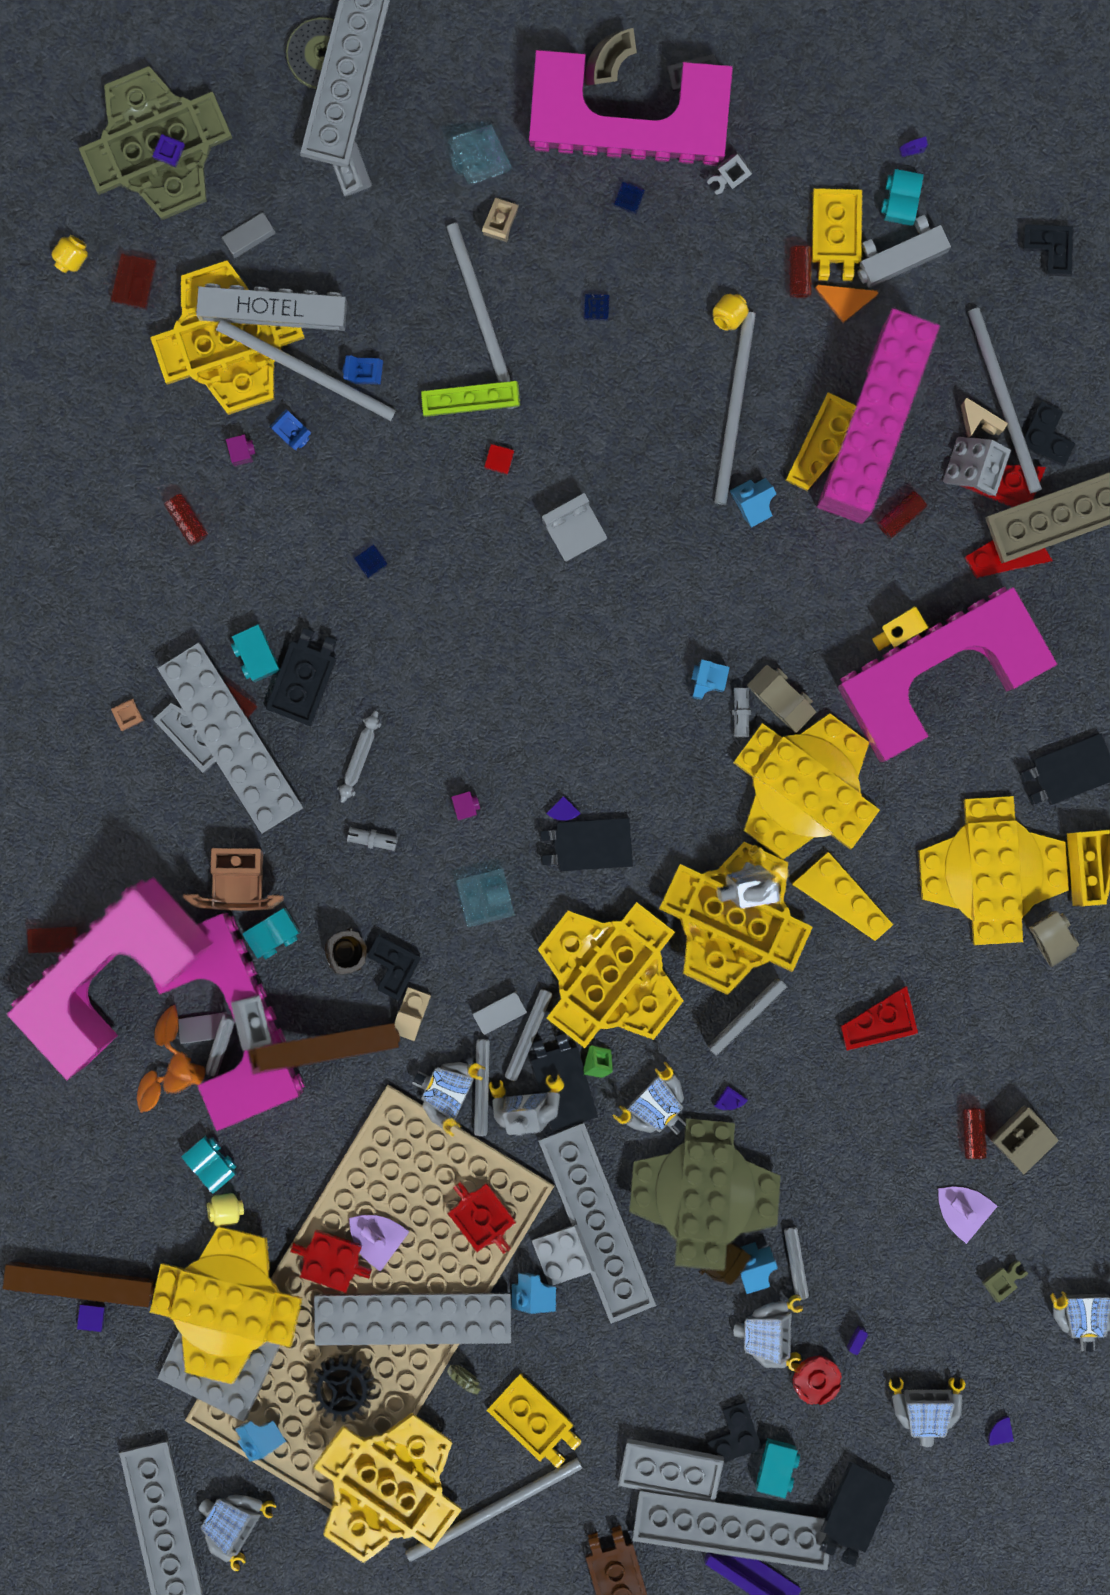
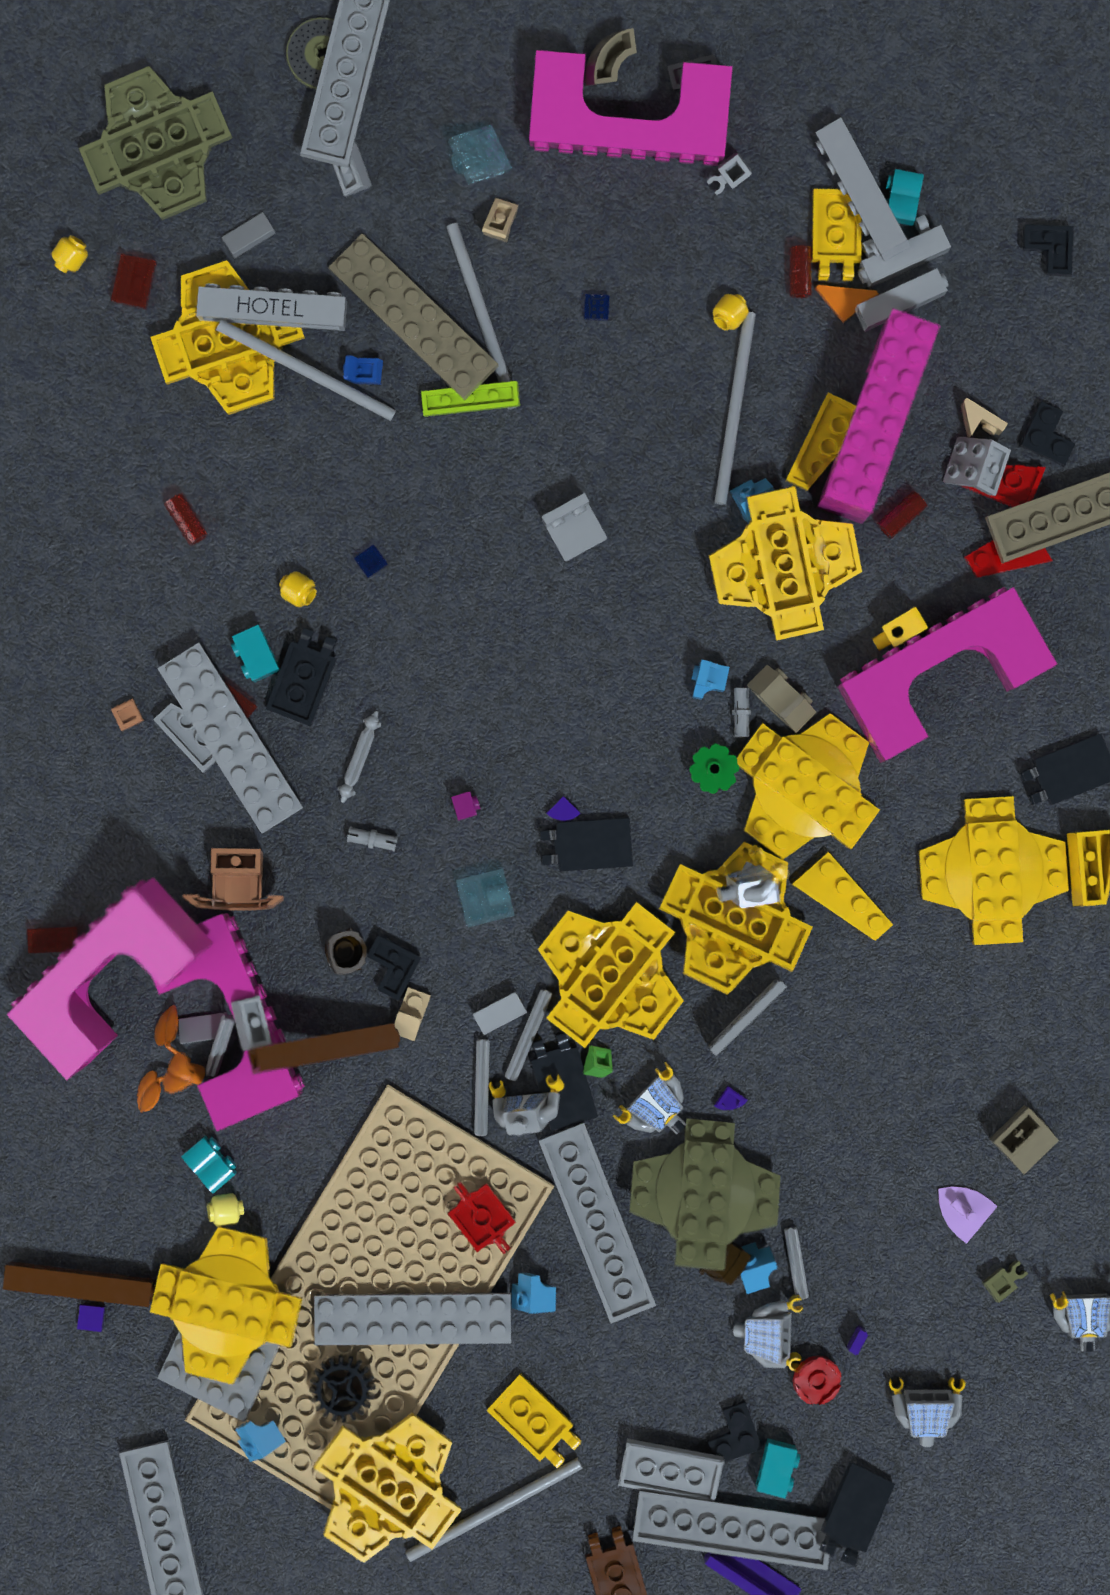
(168, 150): dark purple tile -> none
(230, 1523): light grey torso -> none
(240, 450): magenta plate -> none
(271, 933): teal brick -> none
(290, 430): blue bracket -> none
(297, 589): none -> yellow head
(330, 1261): red plate -> none
(378, 1237): lavender shield -> none
(413, 317): none -> dark tan plate
(446, 1091): torso -> none
(464, 1379): olive gear -> none
(499, 459): red tile -> none
(563, 1255): light grey plate -> none
(629, 198): clear blue tile -> none
(701, 772): none -> green plant
(785, 563): none -> yellow plate
(862, 189): none -> light grey brick
(882, 1022): red wing -> none
(902, 298): none -> light grey brick
(914, 147): dark purple tile -> none
(974, 1133): clear red axle -> none
(1001, 1432): dark purple tile -> none
(1004, 400): light grey piece -> none
(1054, 938): dark tan brick -> none

